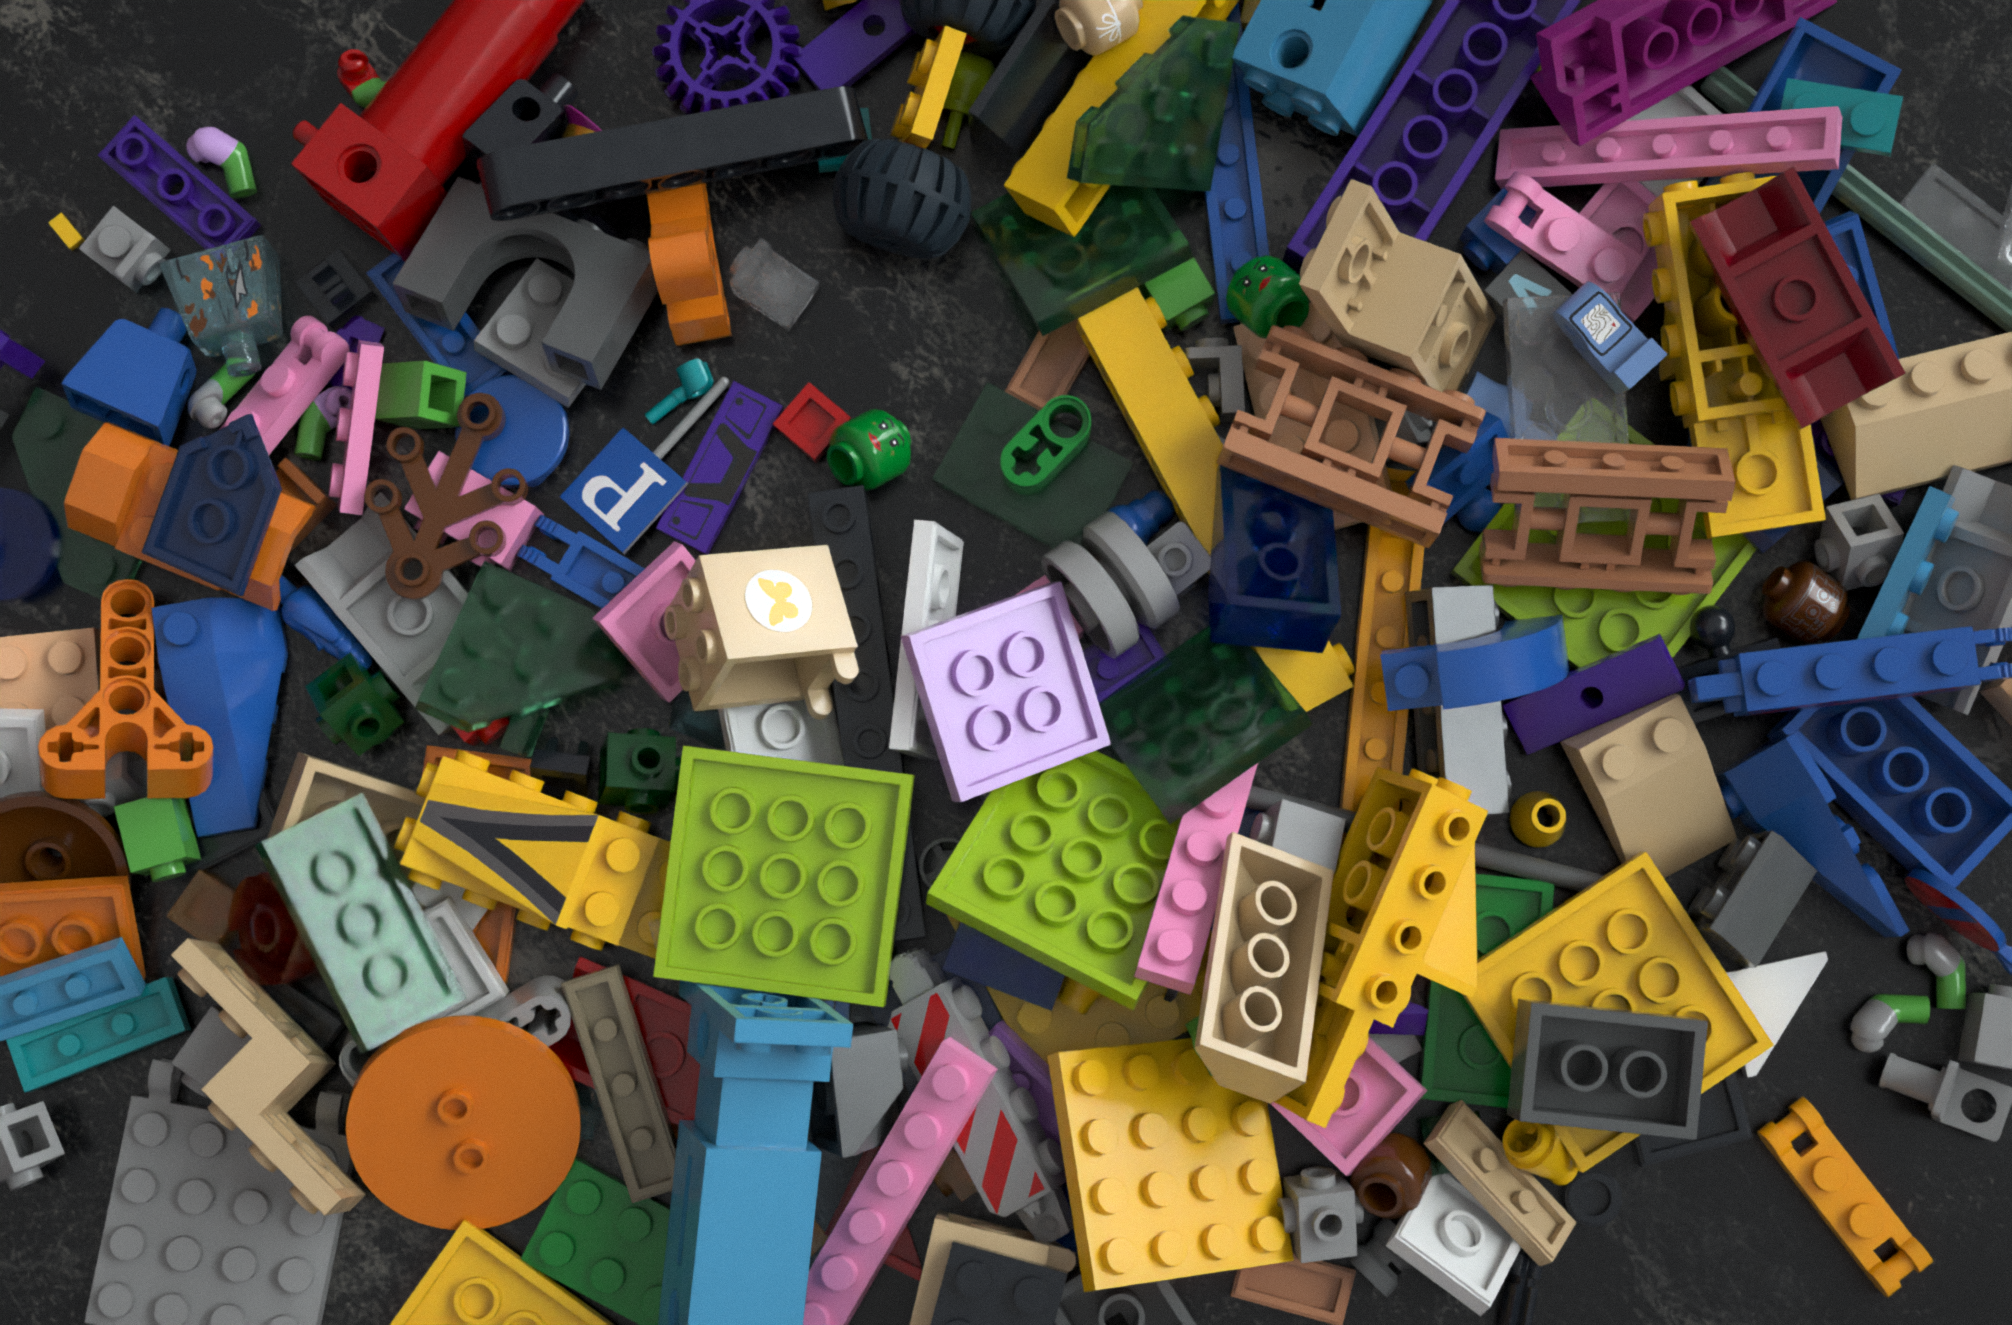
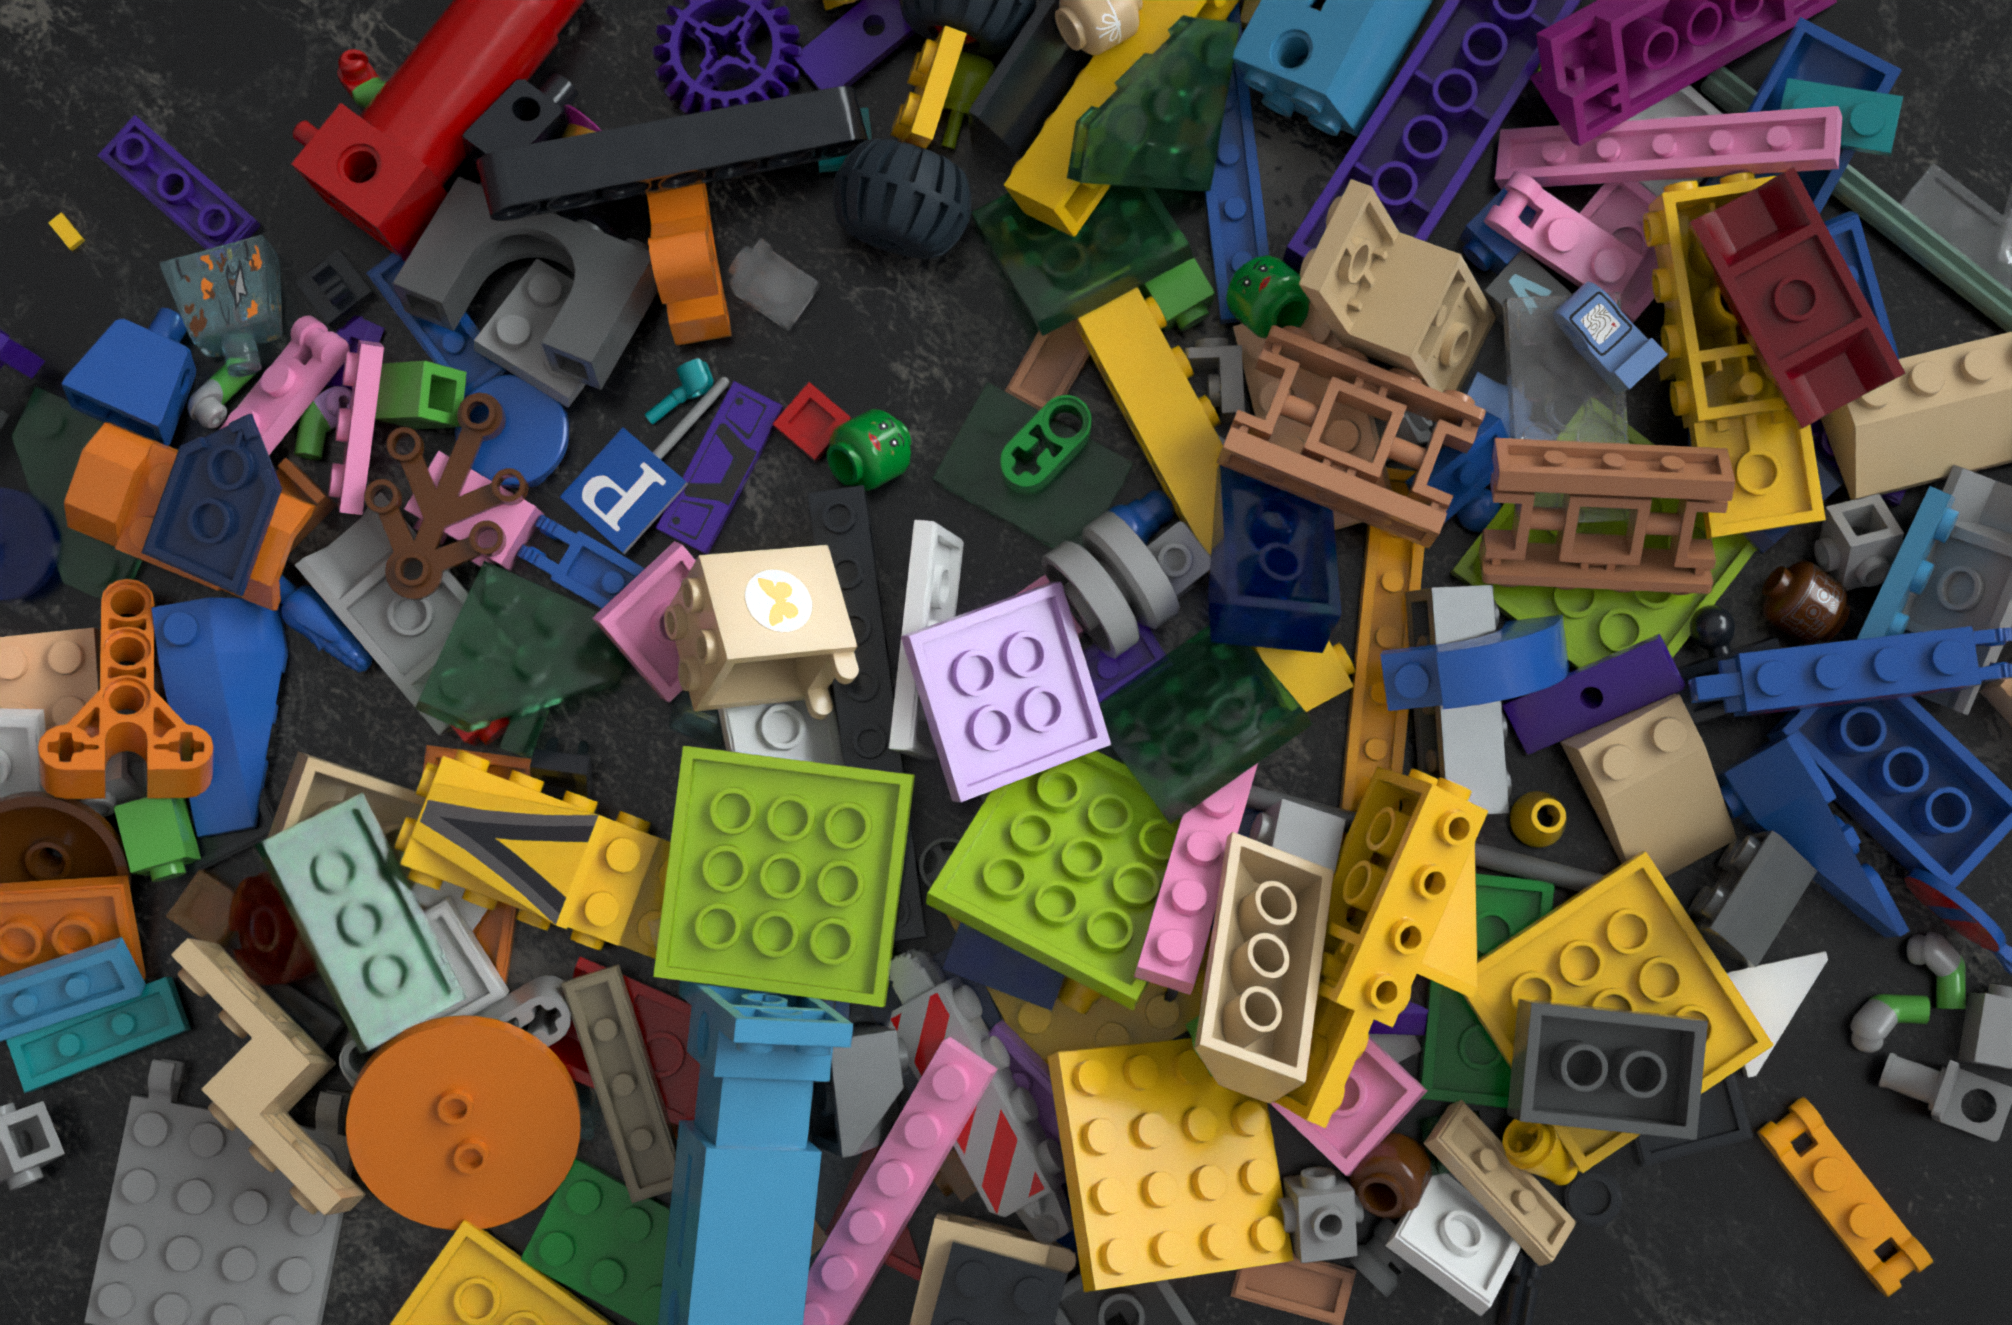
(125, 250): light grey bracket -> none
(207, 1051): light grey brick -> none
(231, 155): arm -> none
(355, 704): dark green brick -> none
(638, 770): dark green brick -> none

